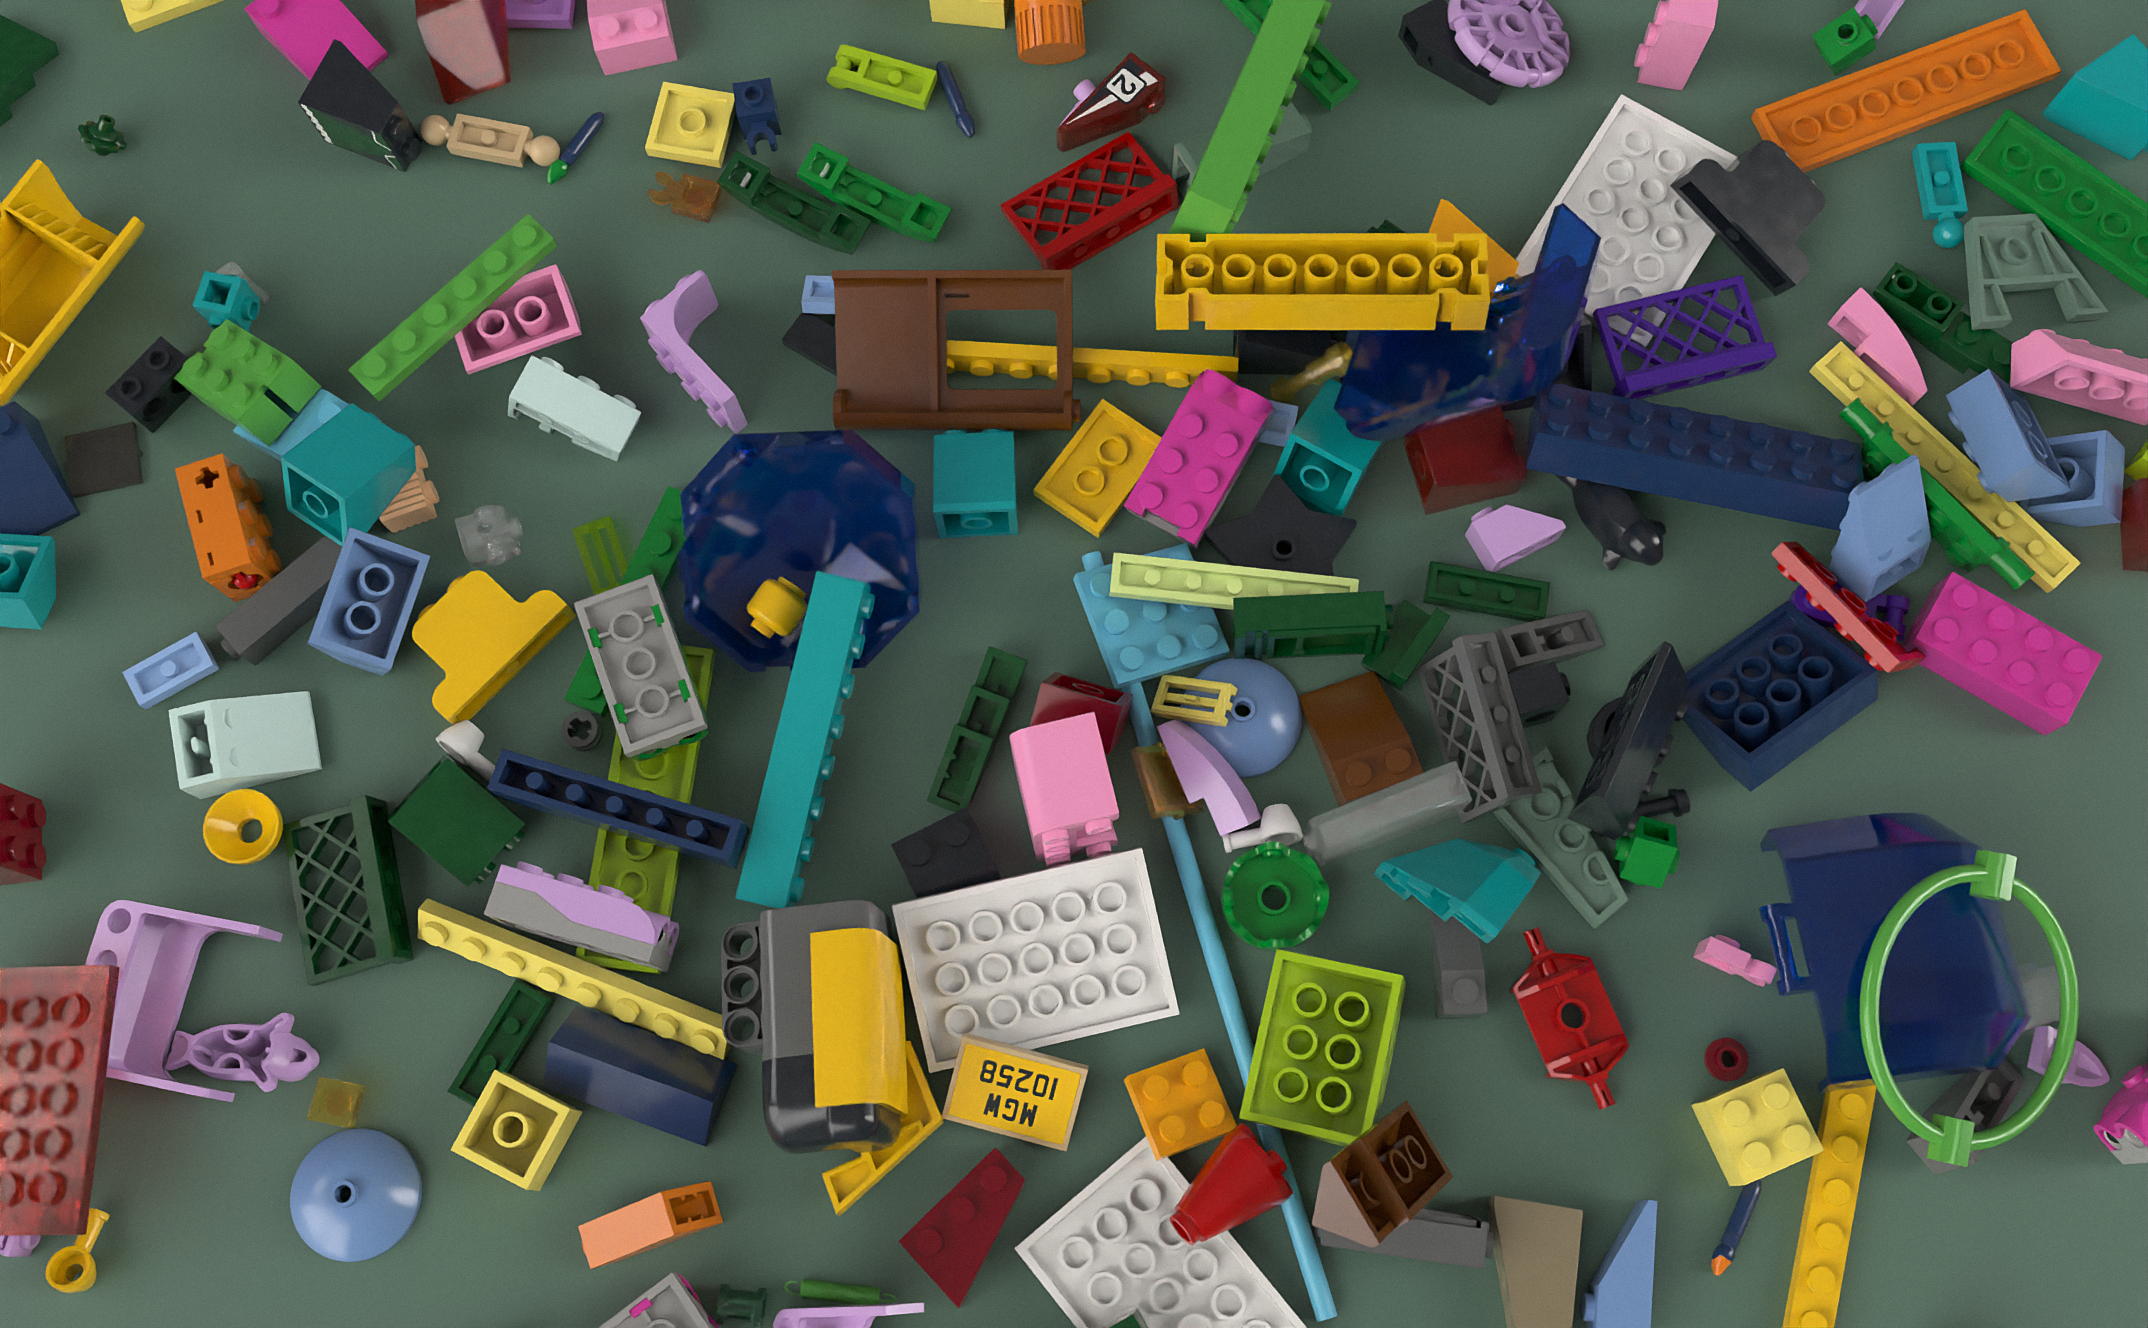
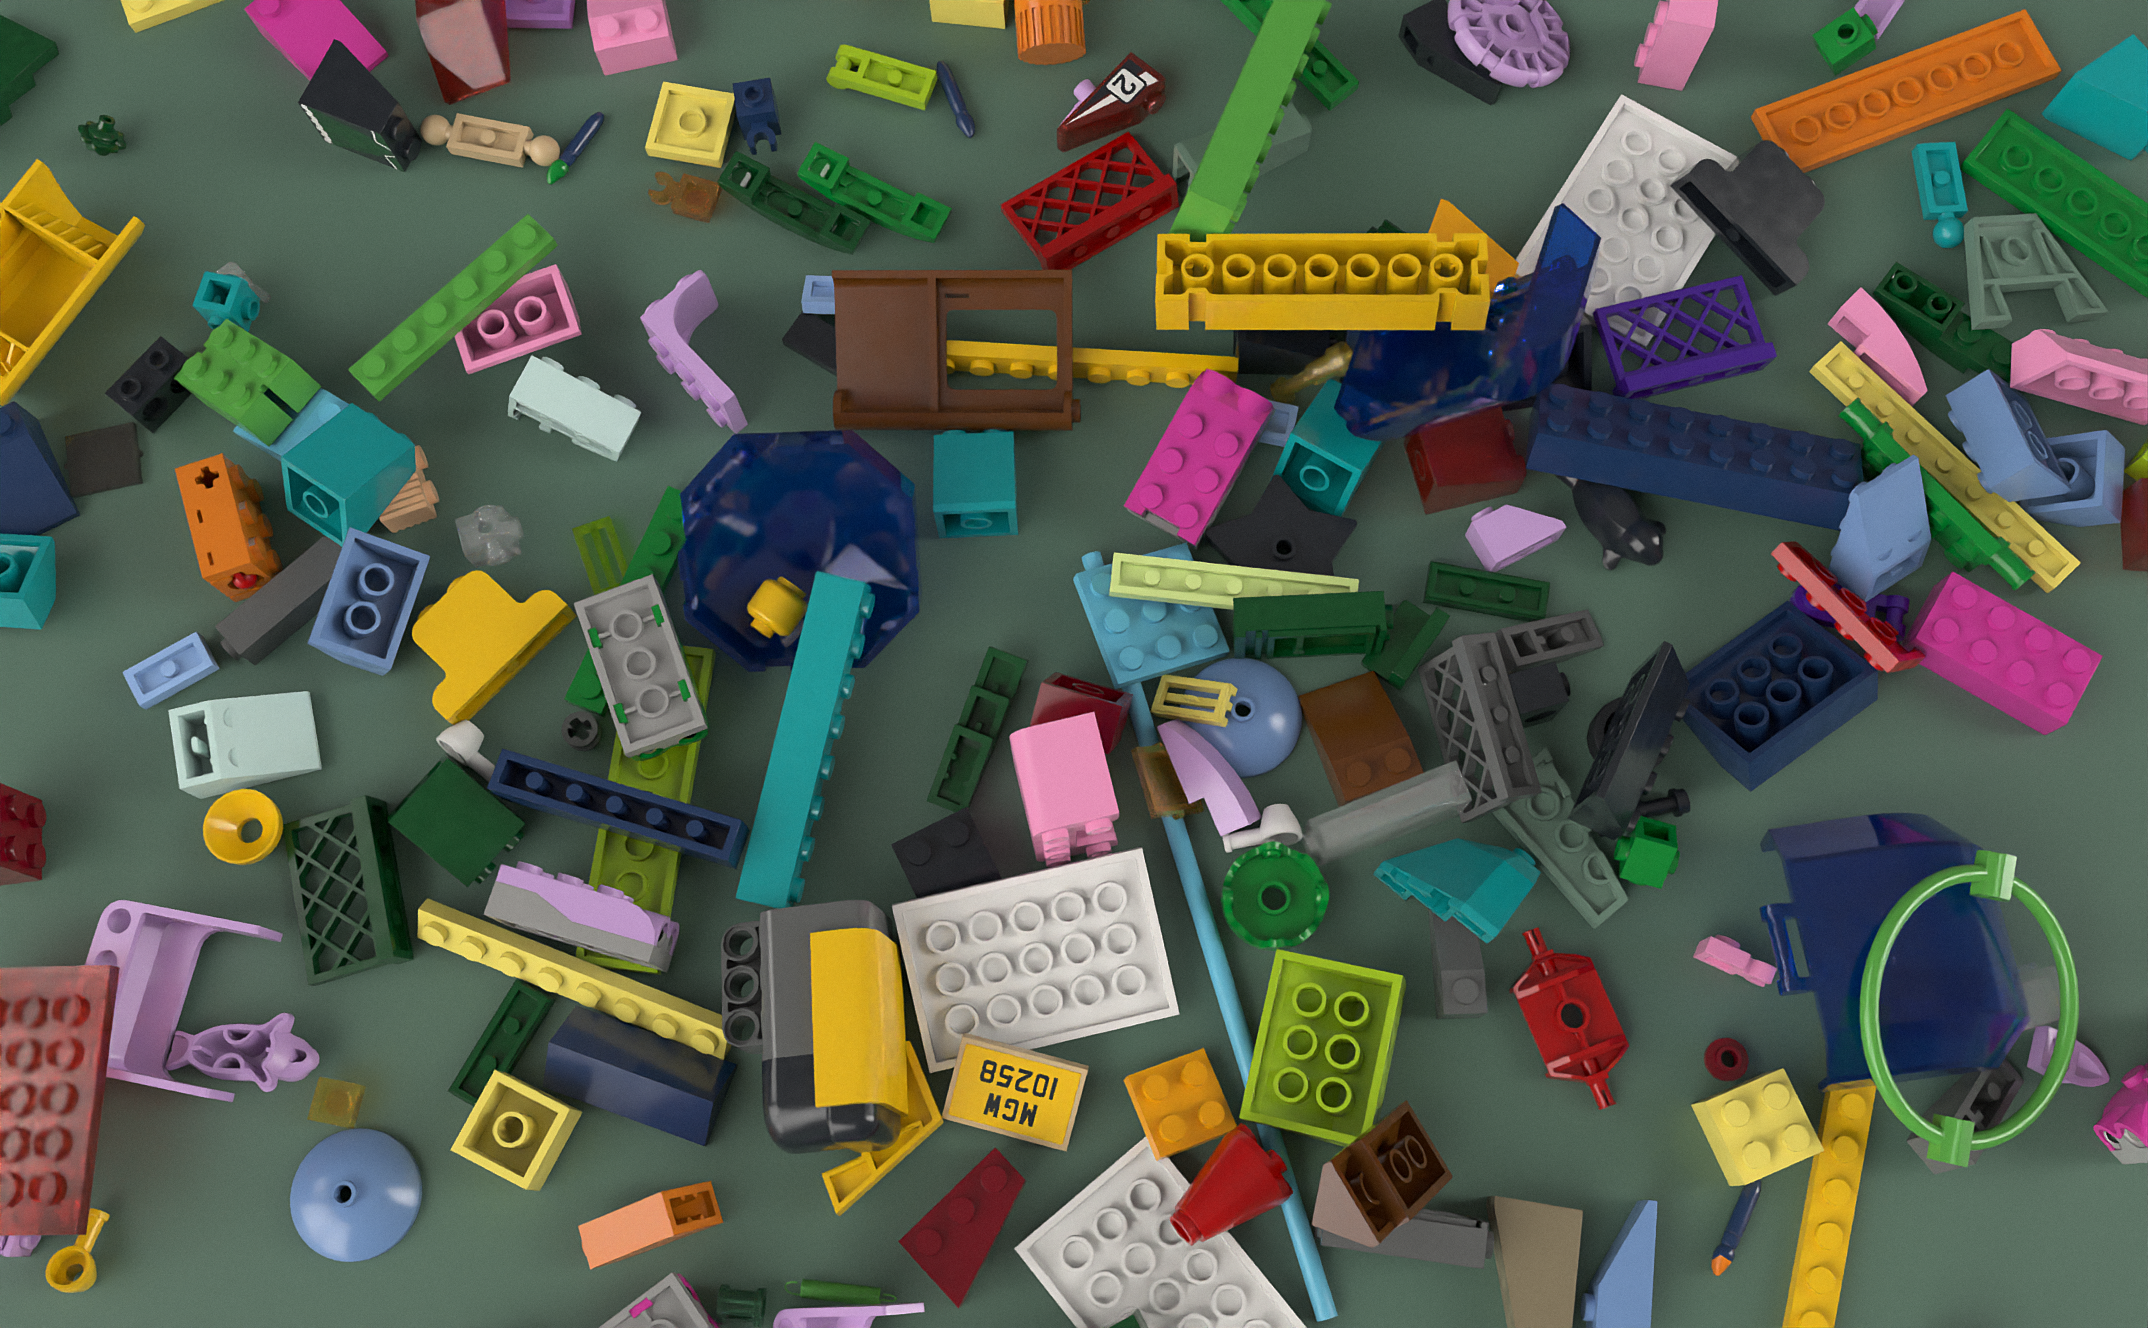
(1098, 468): yellow plate -> none

